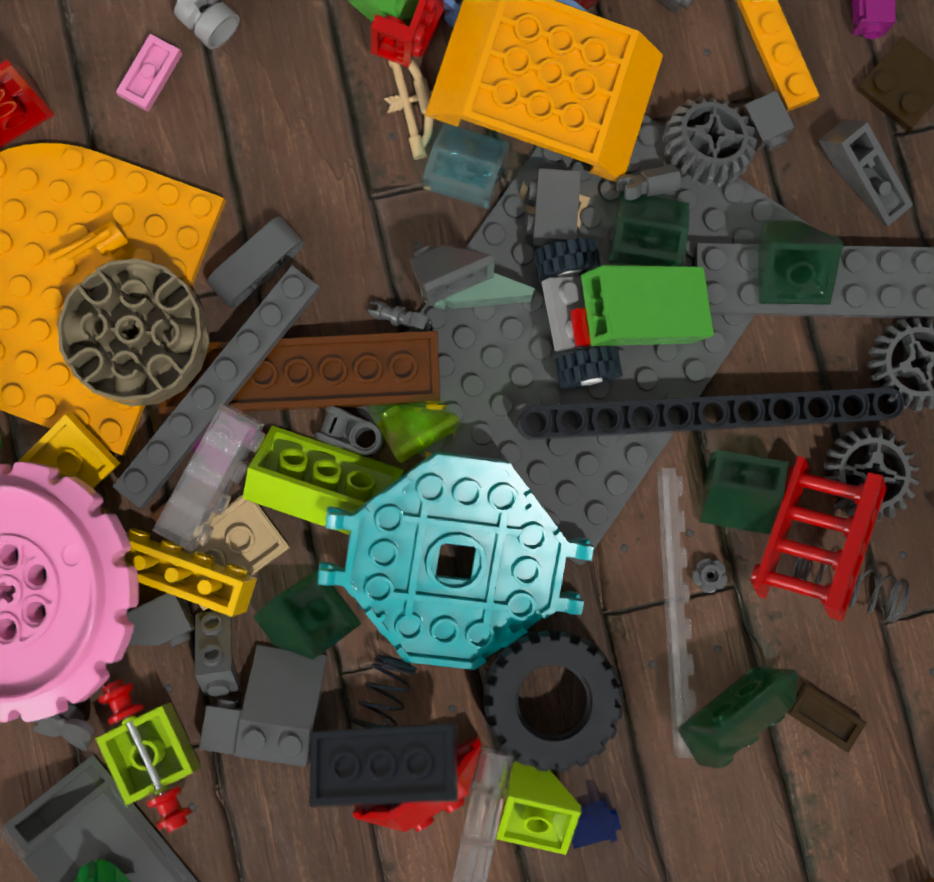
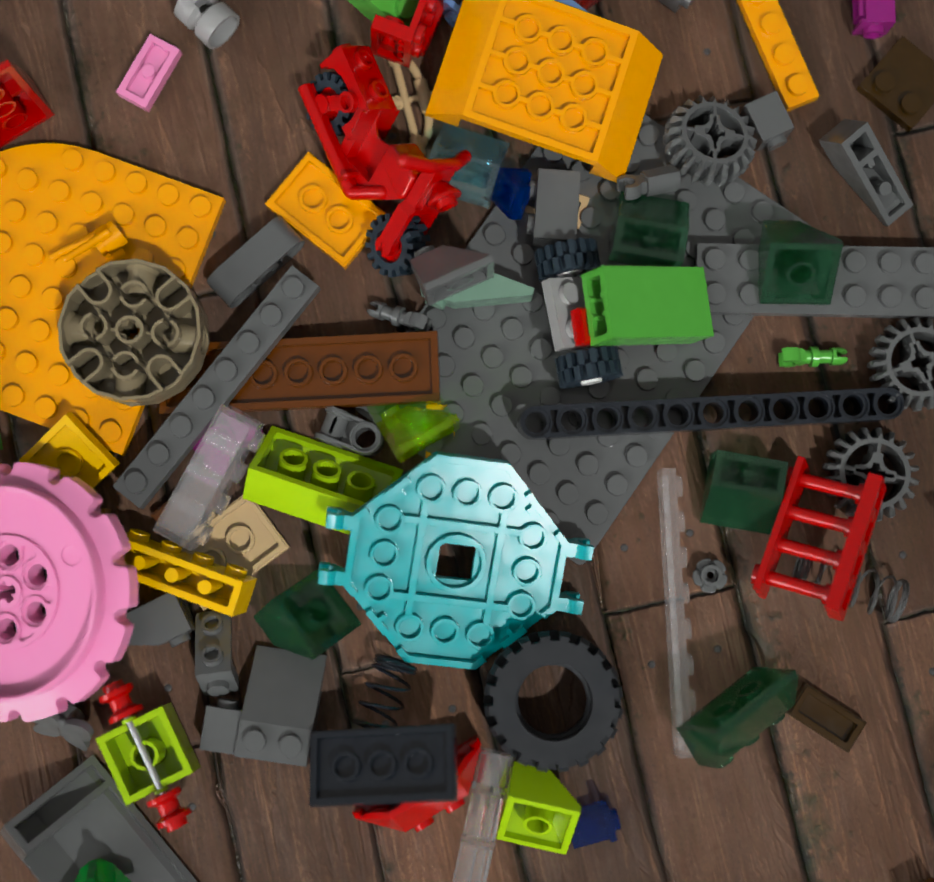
(321, 212): none -> light orange tile
(360, 107): none -> red piece
(512, 191): none -> clear blue bracket
(813, 356): none -> bright green piece

